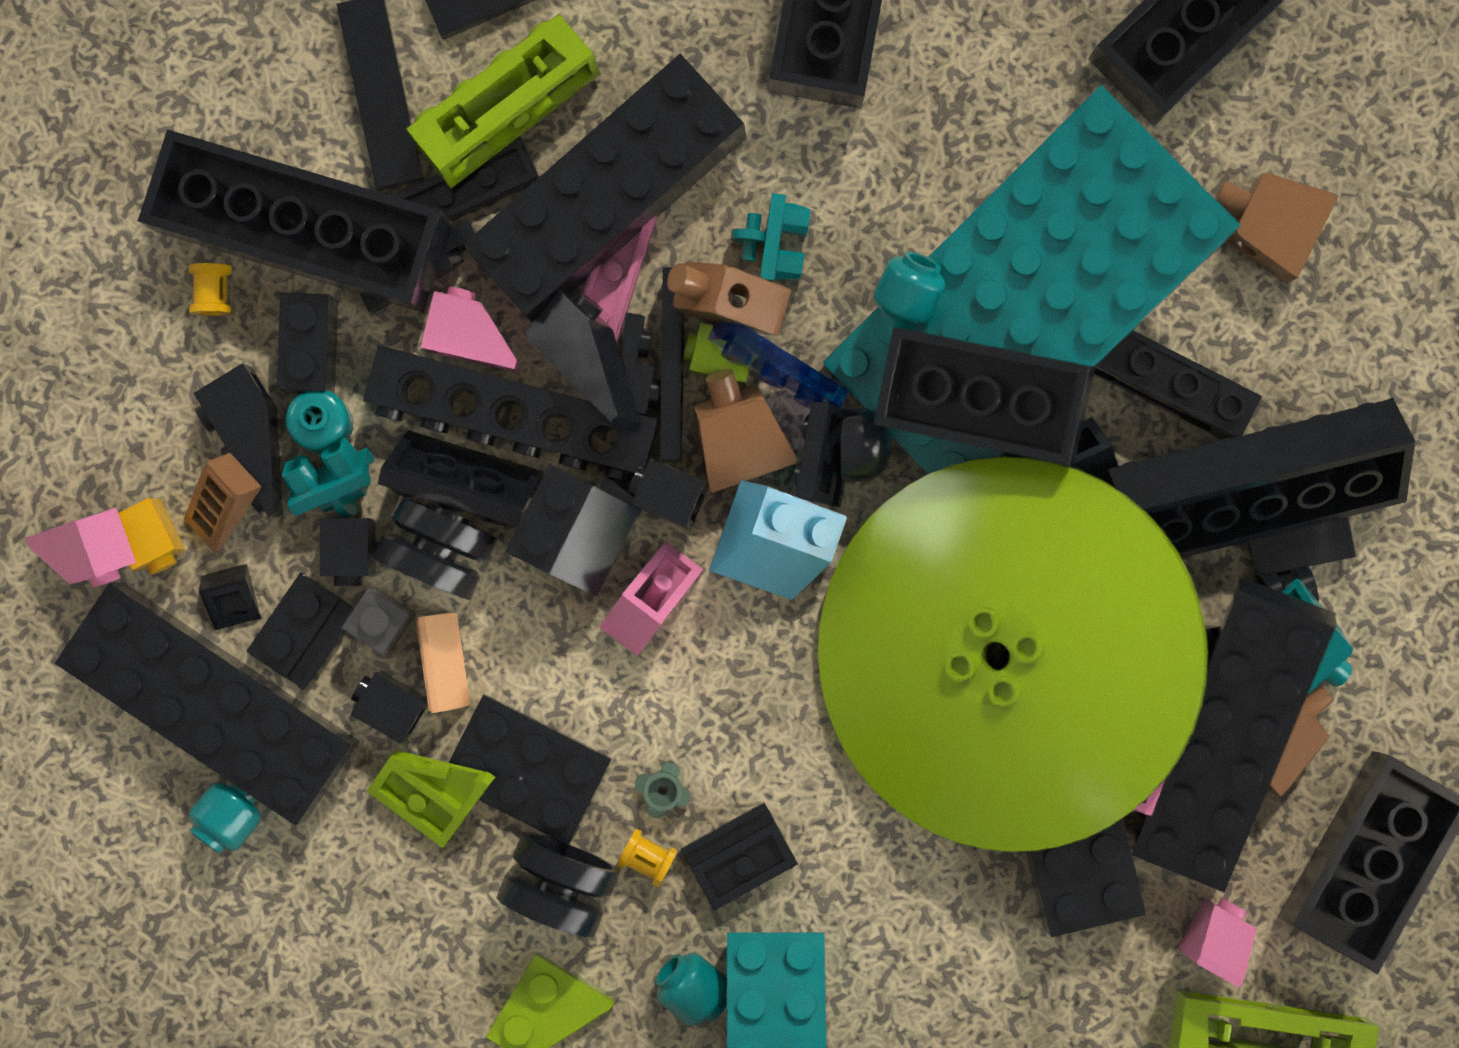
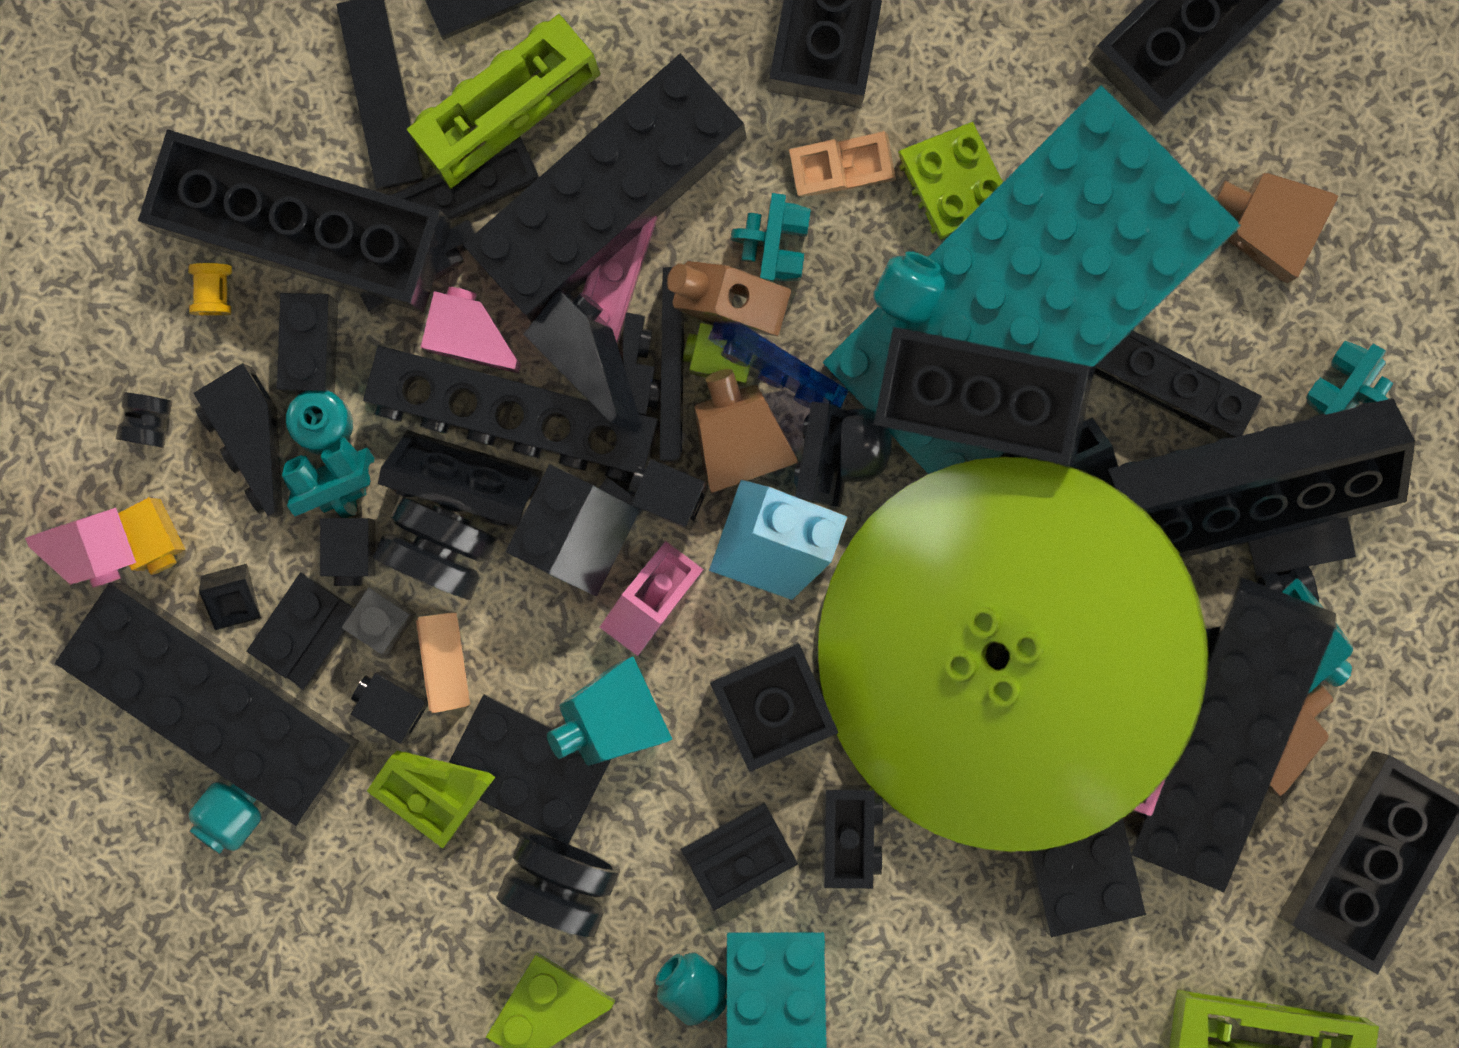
(143, 419): none -> black wheel
(240, 488): medium nougat slope -> none
(610, 717): none -> teal torso
(647, 858): yellow bush -> none
(665, 777): sand green plate -> none
(773, 706): none -> black brick
(842, 164): none -> light nougat slope
(848, 836): none -> black brick
(950, 176): none -> lime hinge
(1220, 940): bright pink slope -> none
(1362, 368): none -> teal hips

